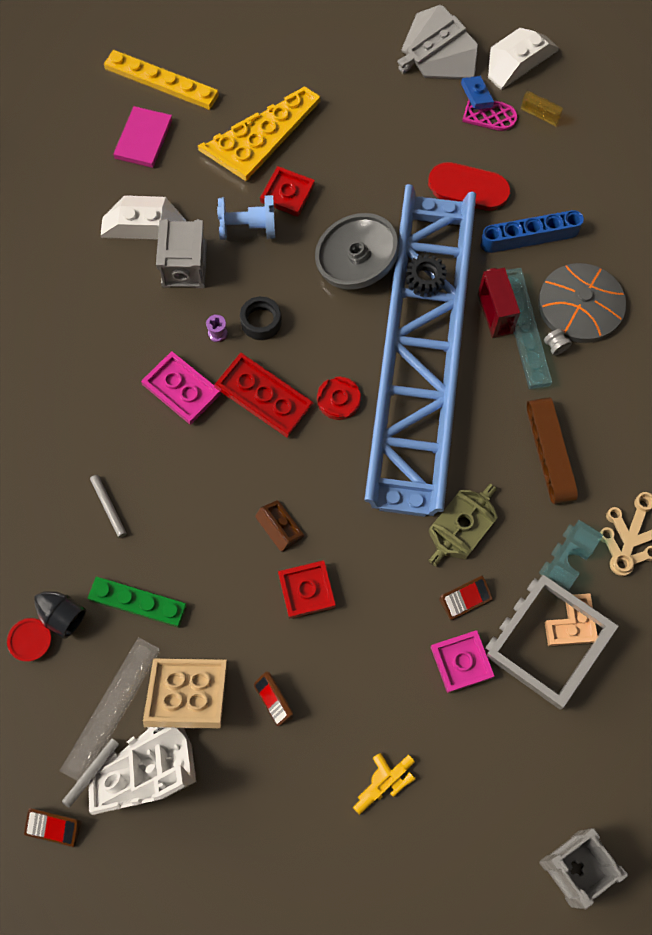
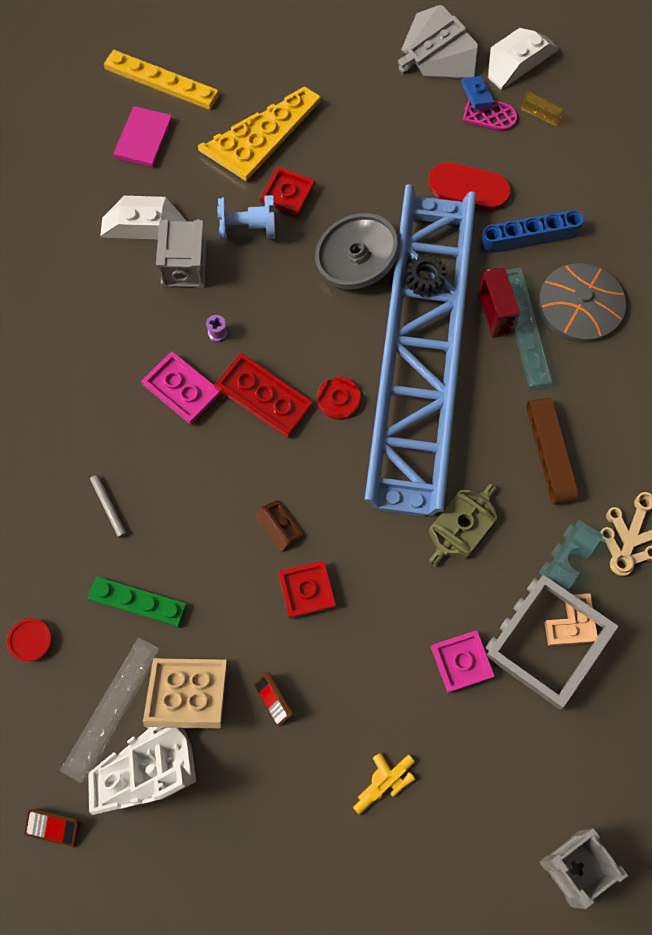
(58, 611): black helmet -> none
(90, 773): light grey bar -> none
(255, 304): black tyre -> none
(466, 597): slope -> none
(557, 341): light grey wheel -> none

